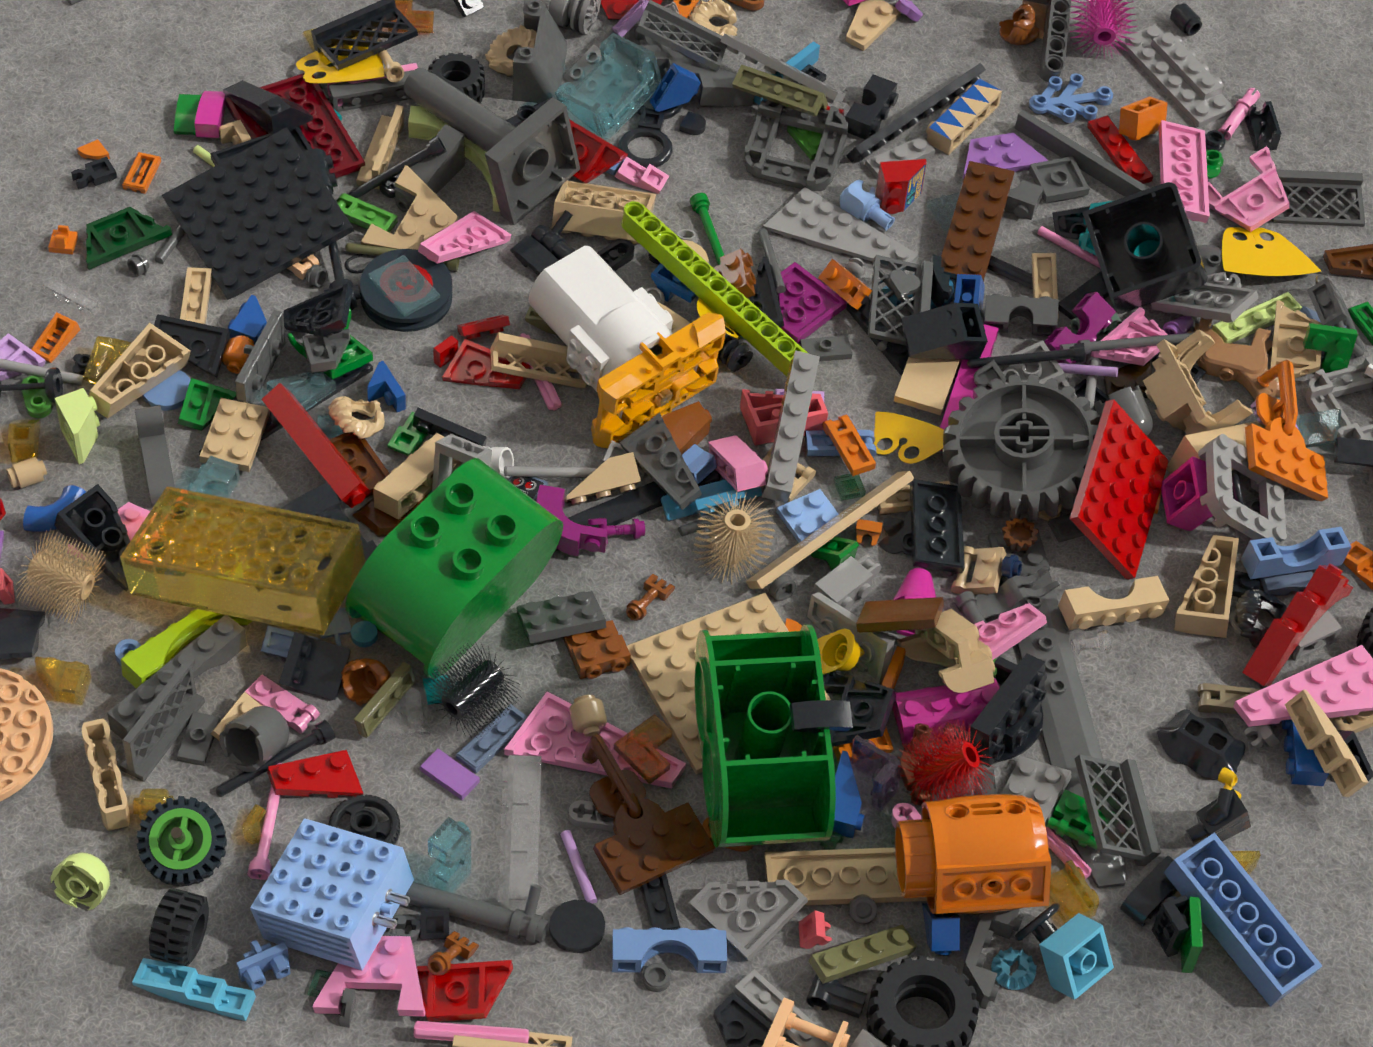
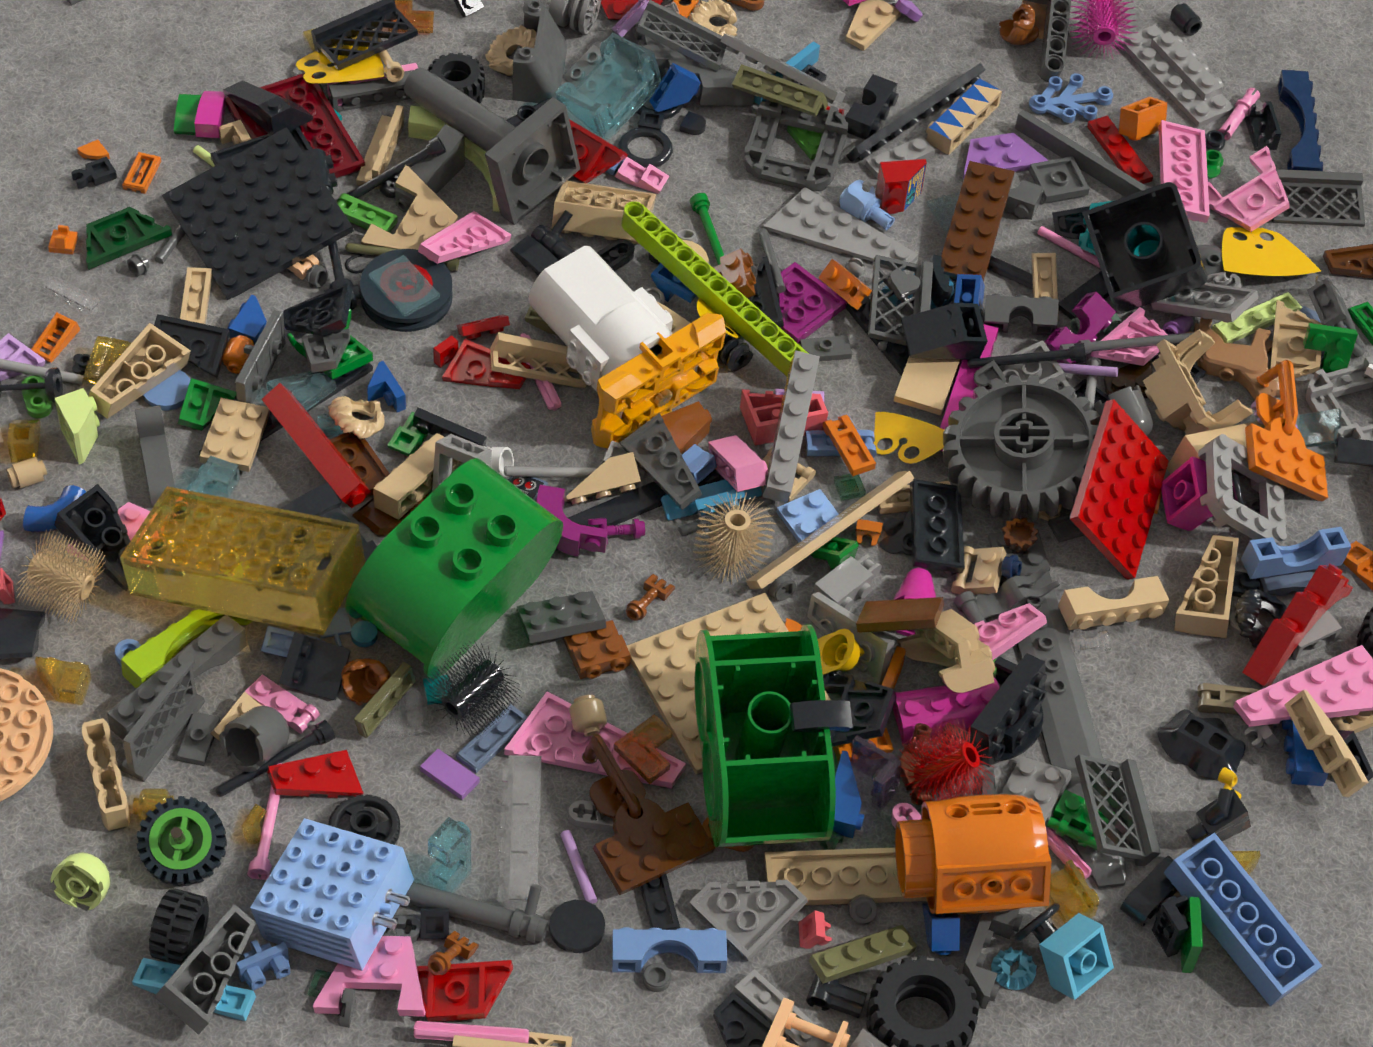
(201, 979): none -> dark grey wedge
(1295, 93): none -> dark blue arch

